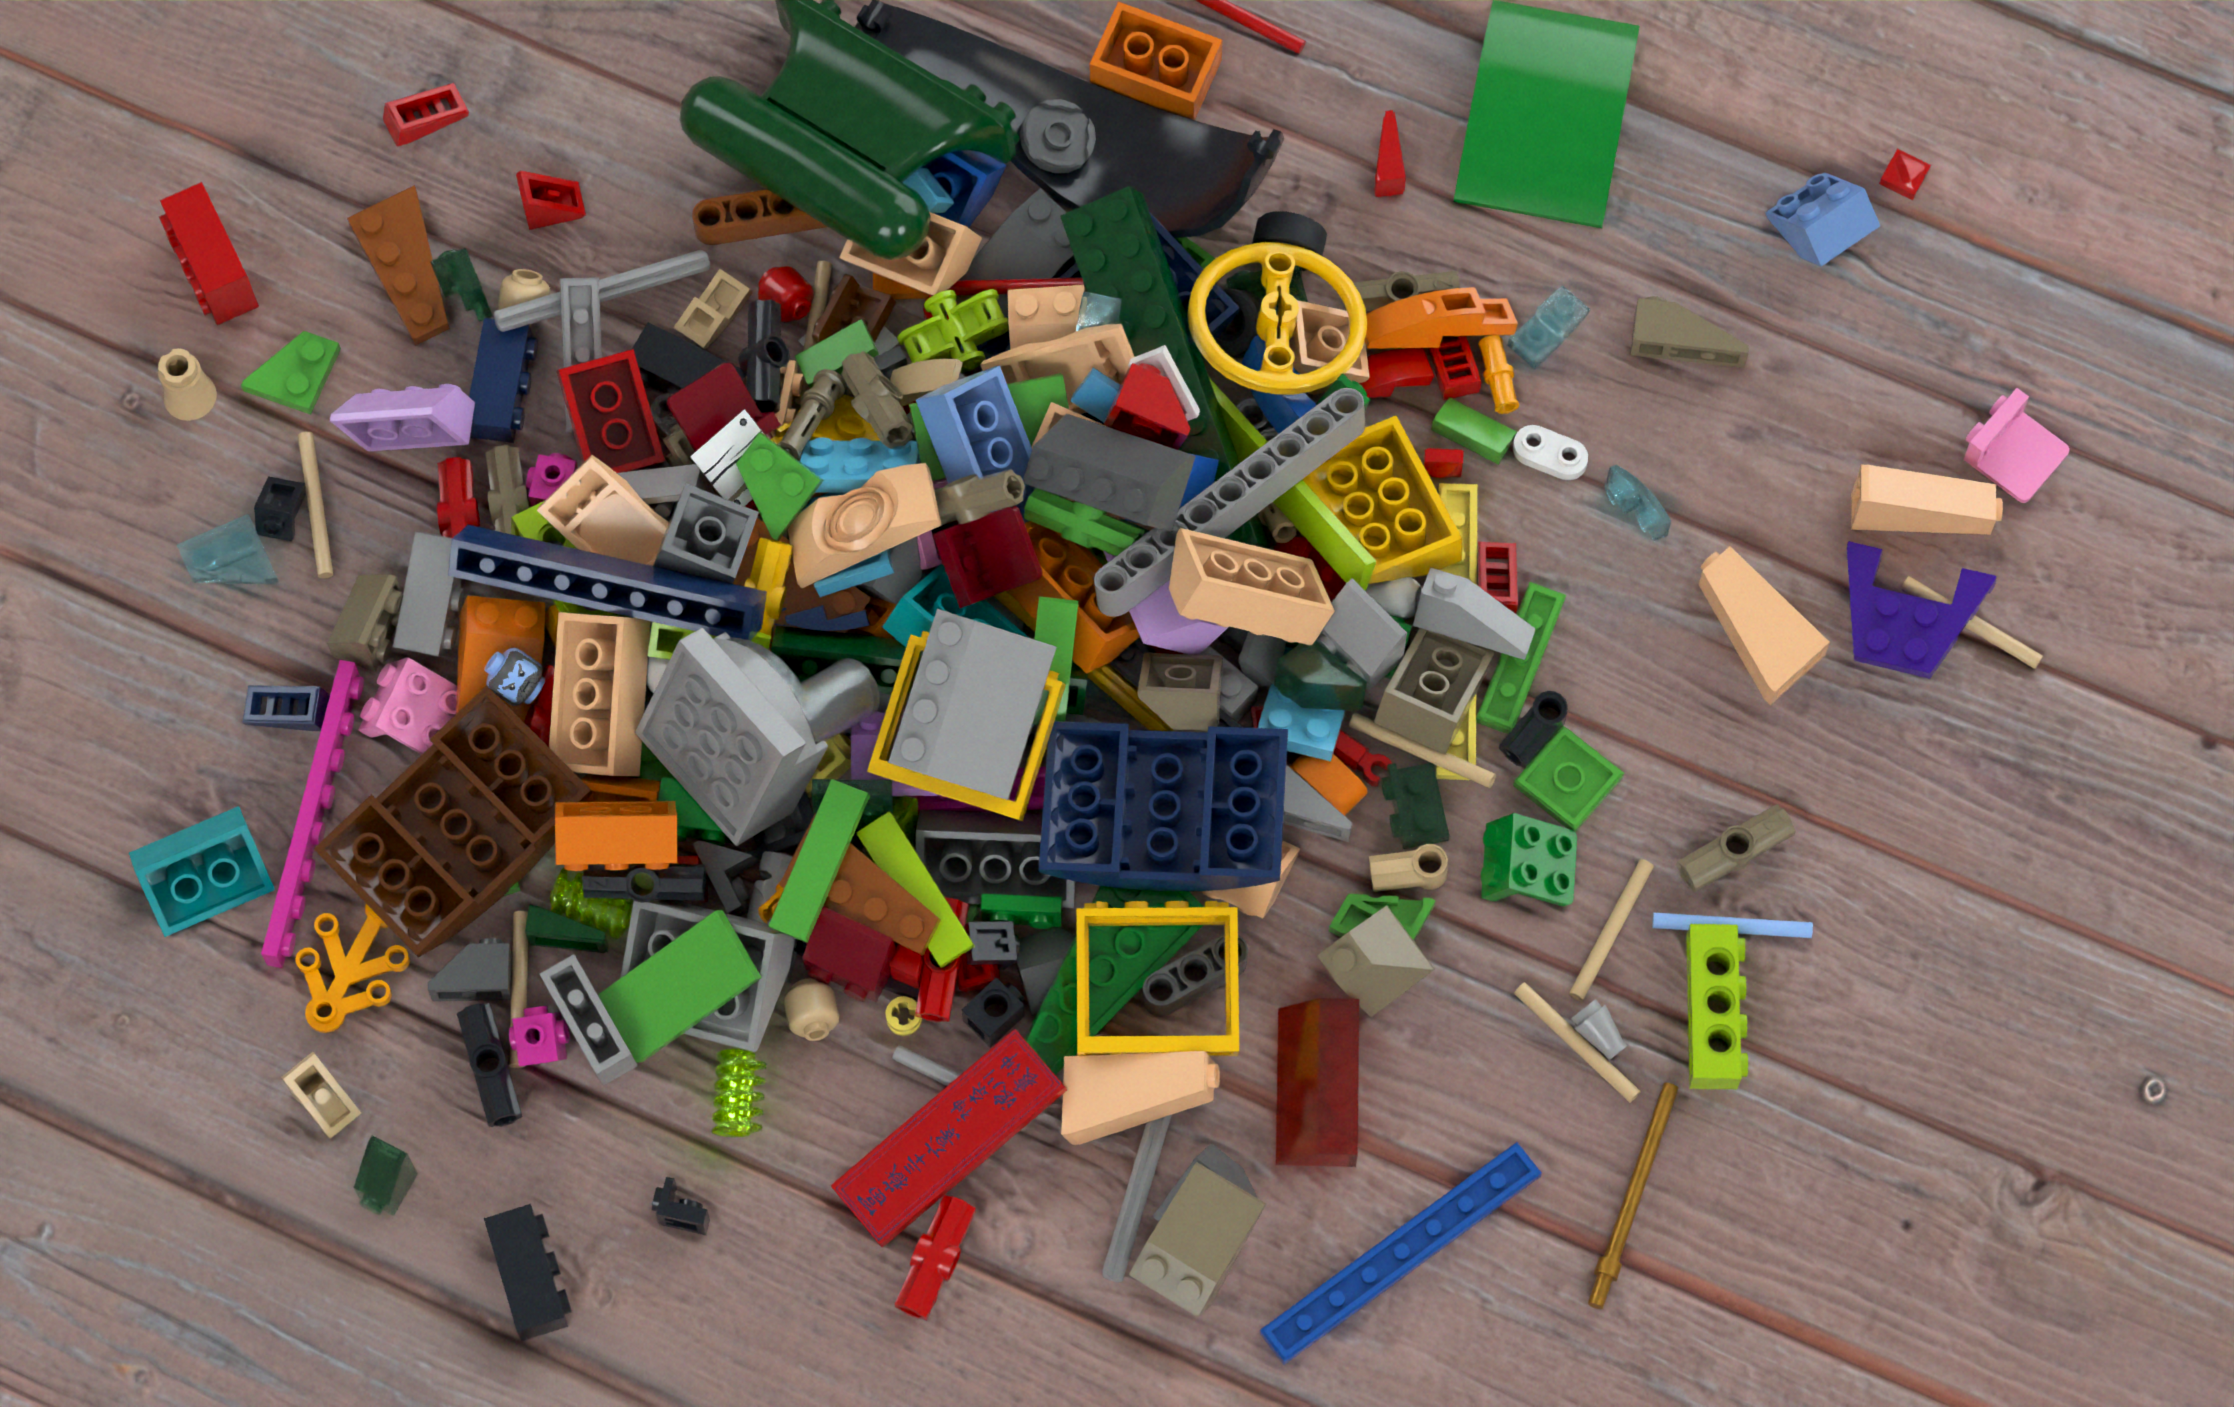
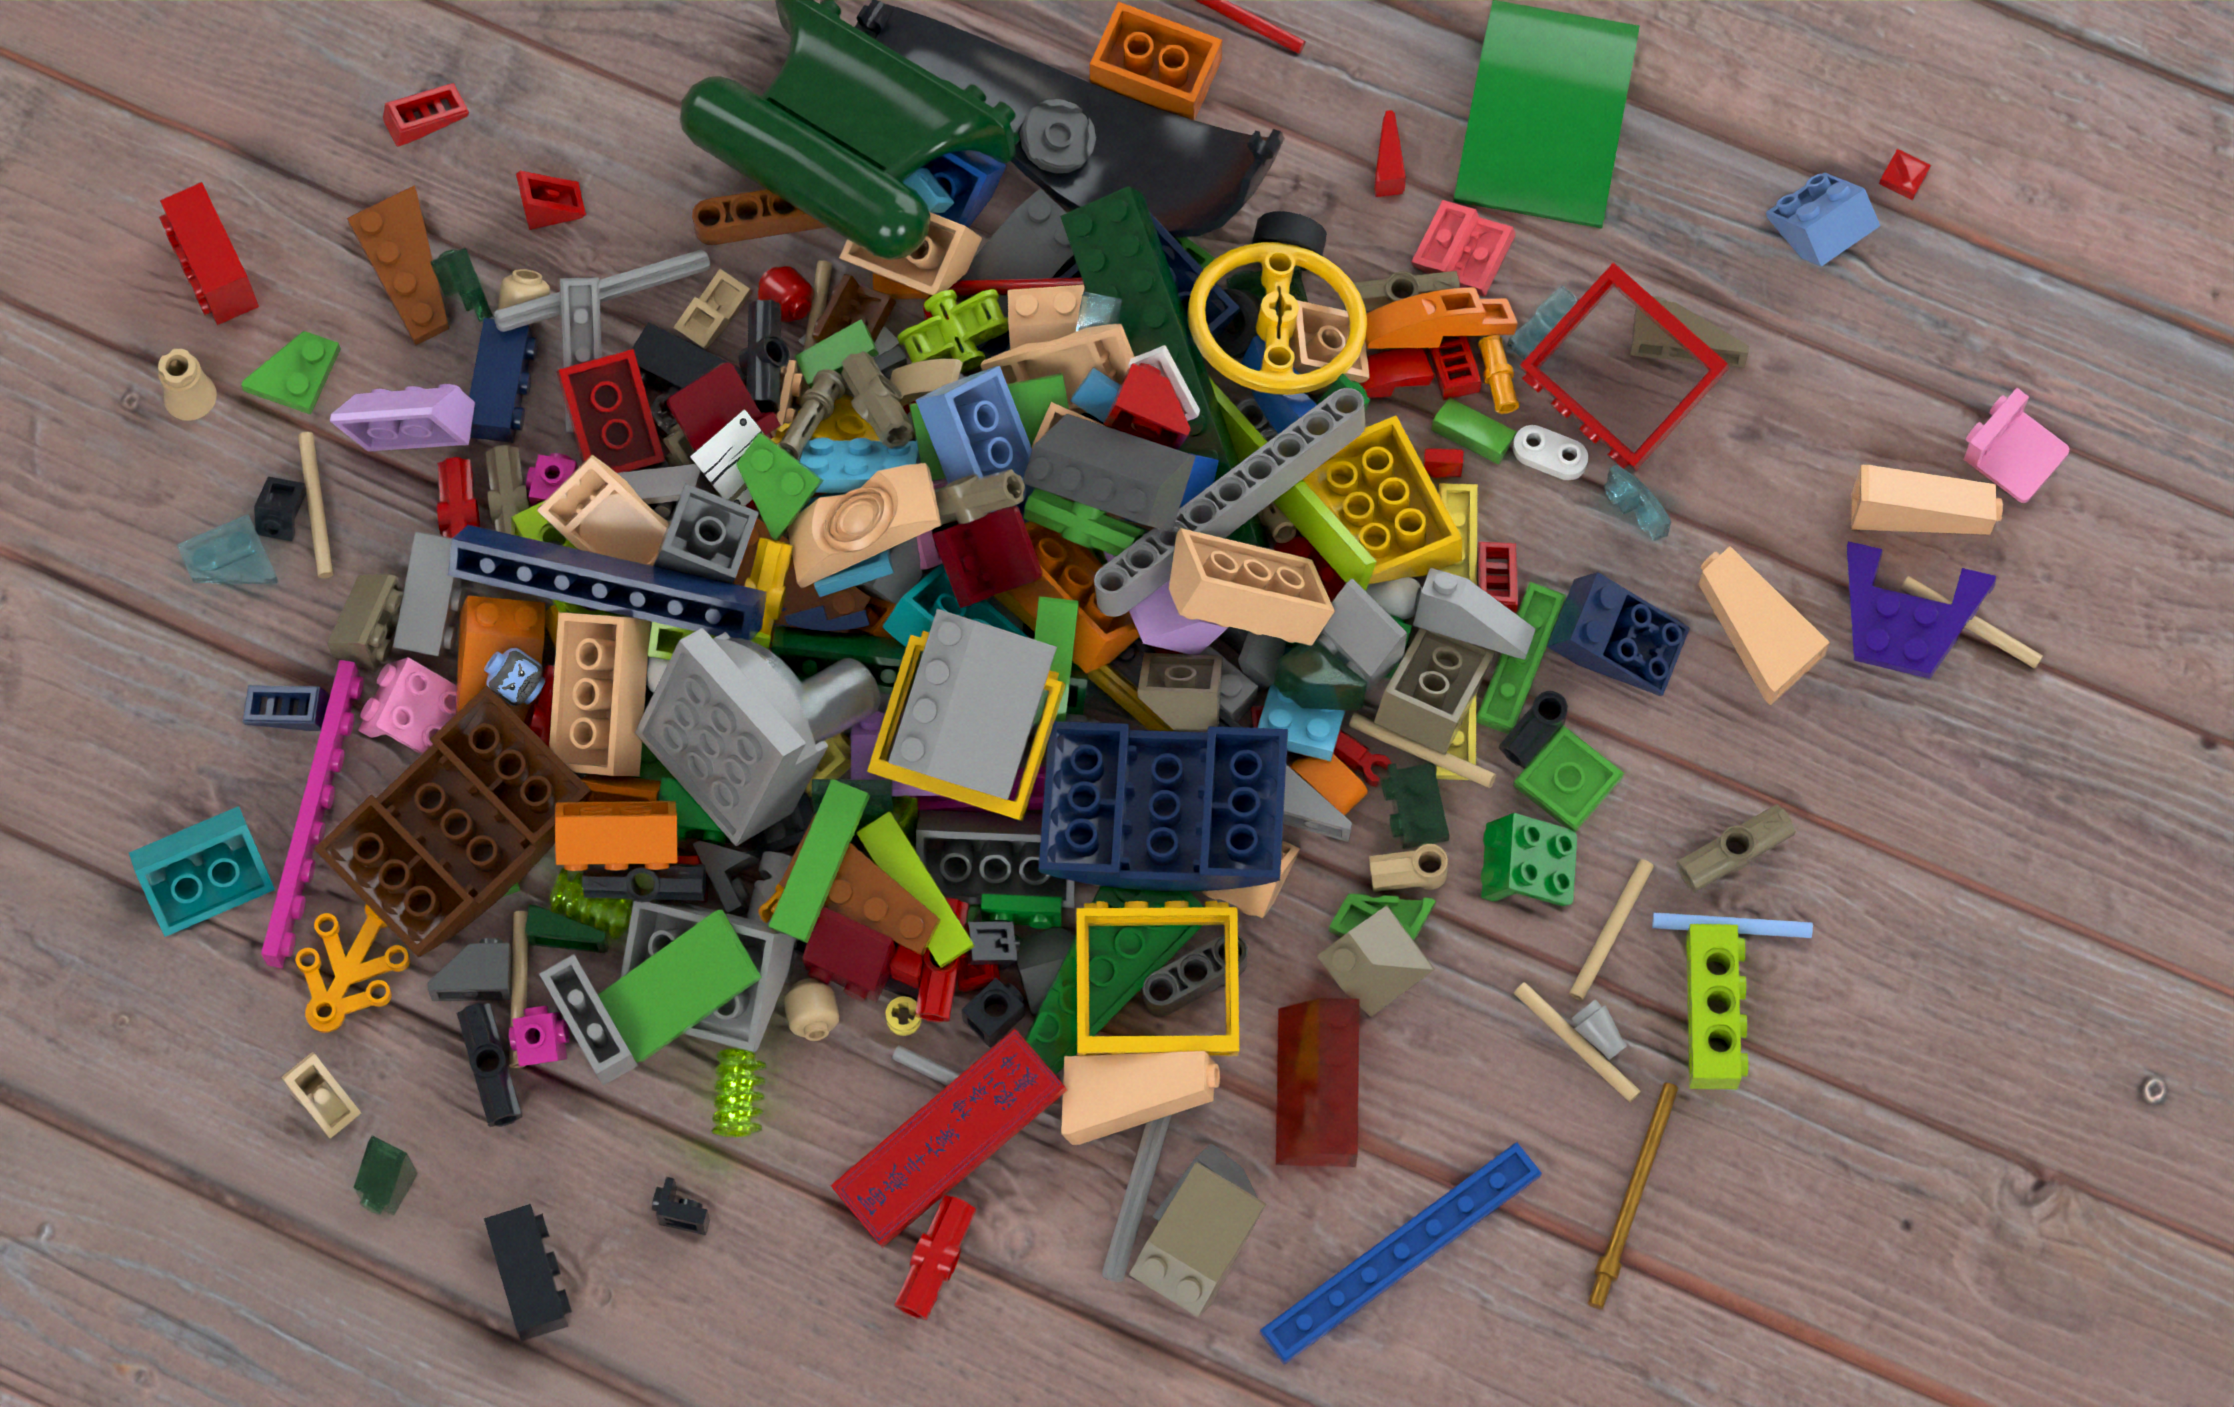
(1464, 244): none -> coral slope
(1566, 405): none -> red window
(1618, 634): none -> dark blue slope

